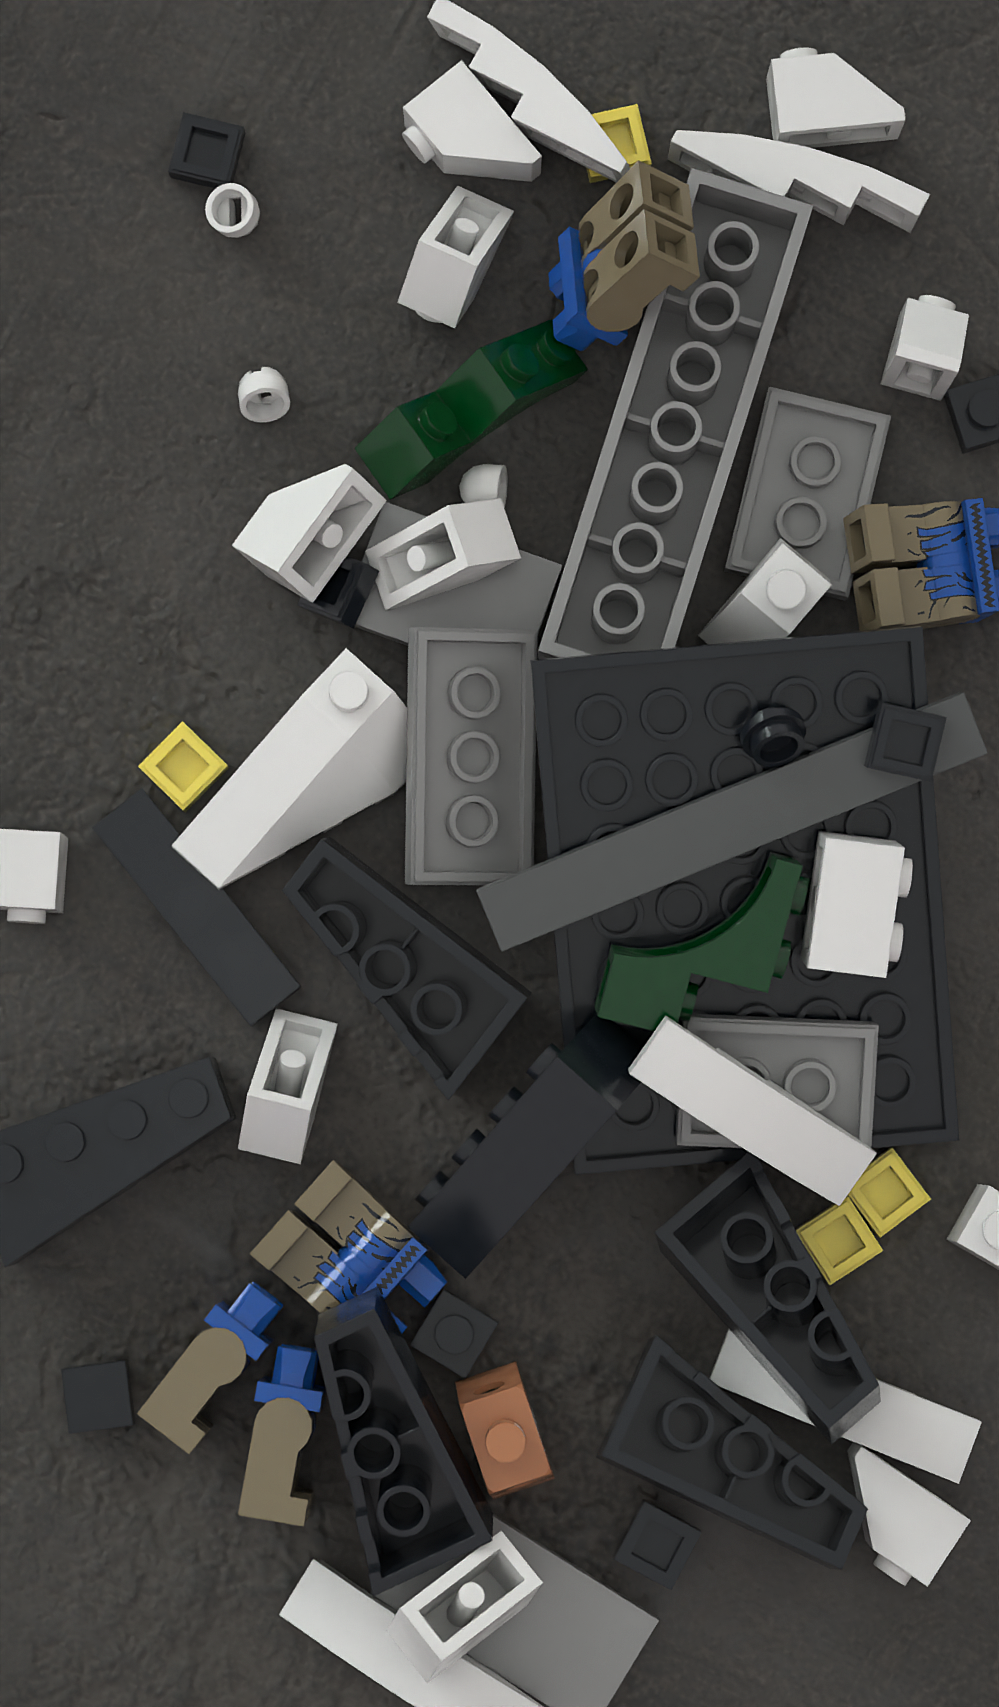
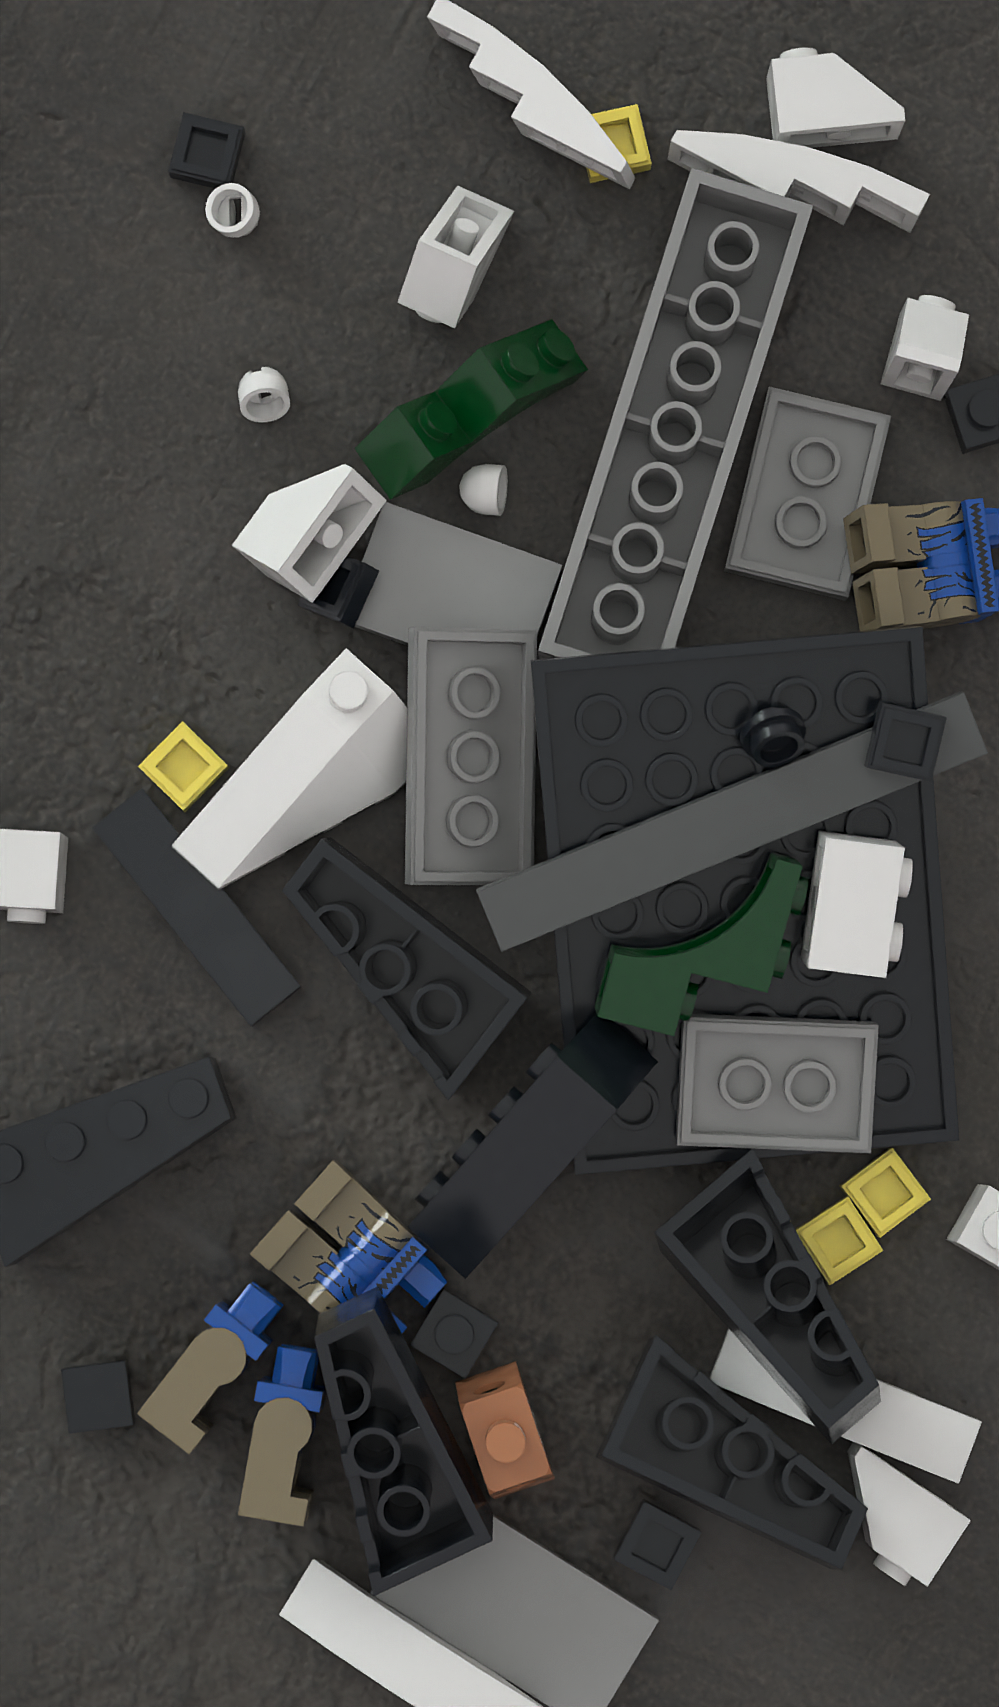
(287, 1086): white slope -> none
(443, 552): white slope -> none
(464, 1606): white brick -> none
(467, 130): white slope -> none
(623, 257): dark tan hips -> none
(751, 1111): white slope -> none
(769, 599): white slope -> none

